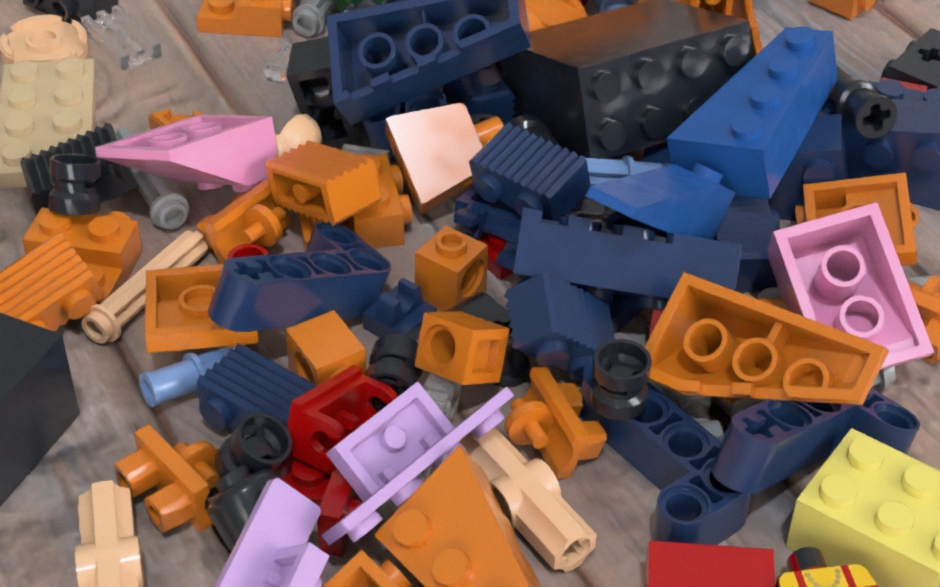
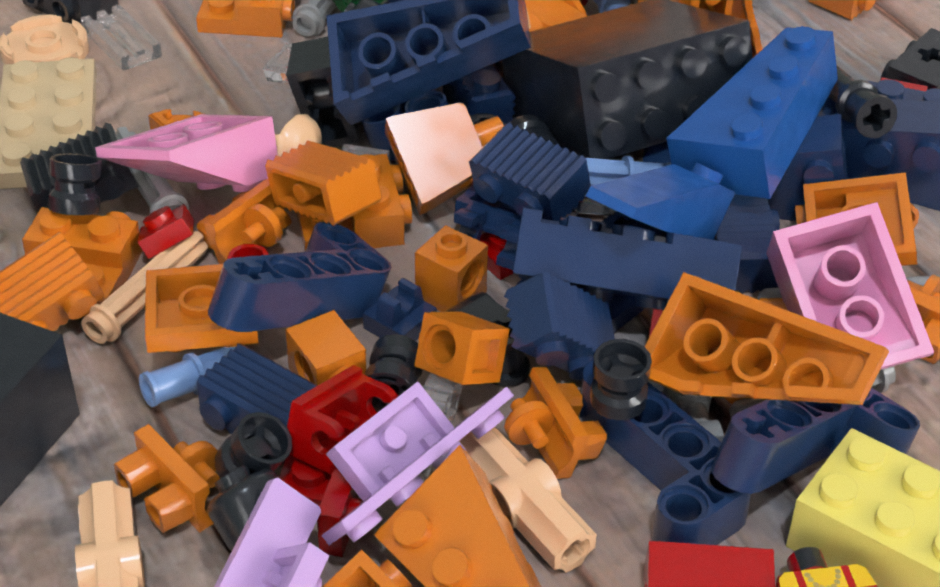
(164, 229): none -> red plate

